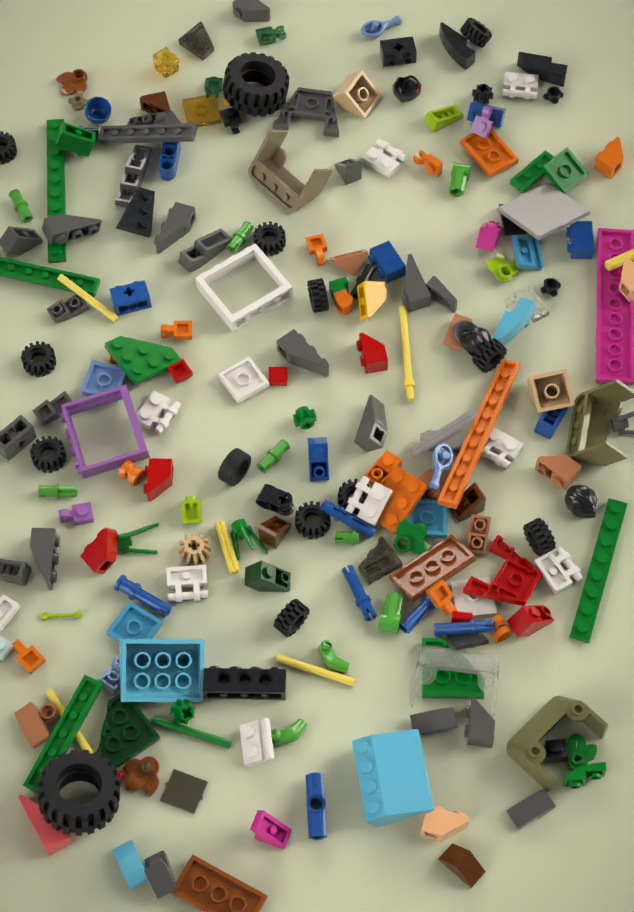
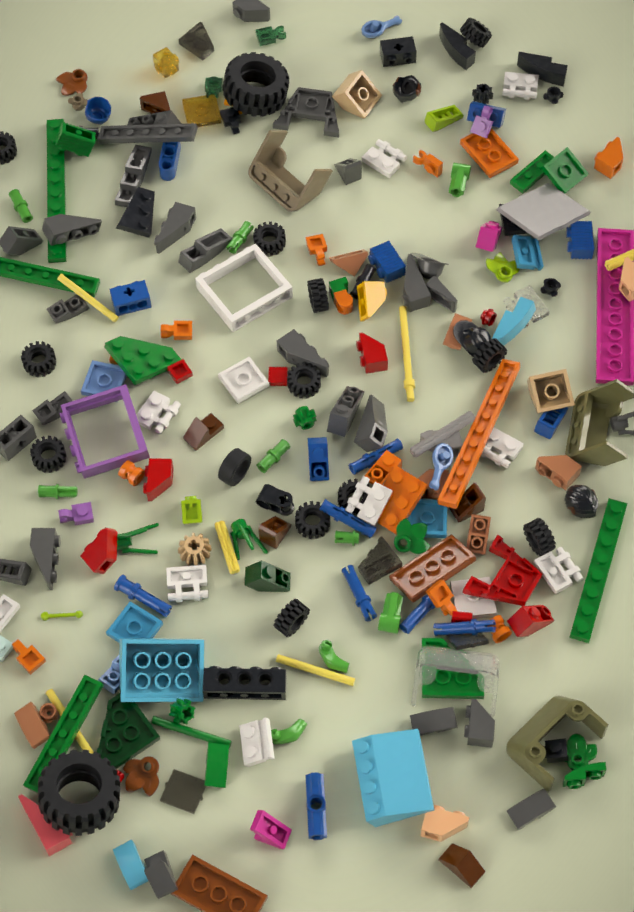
(202, 431): none -> reddish brown slope
(216, 765): none -> green slope
(304, 389): none -> black tyre
(344, 411): none -> dark grey slope
(369, 460): none -> blue pin
(428, 266): none -> dark grey piece
(488, 317): none -> red plate

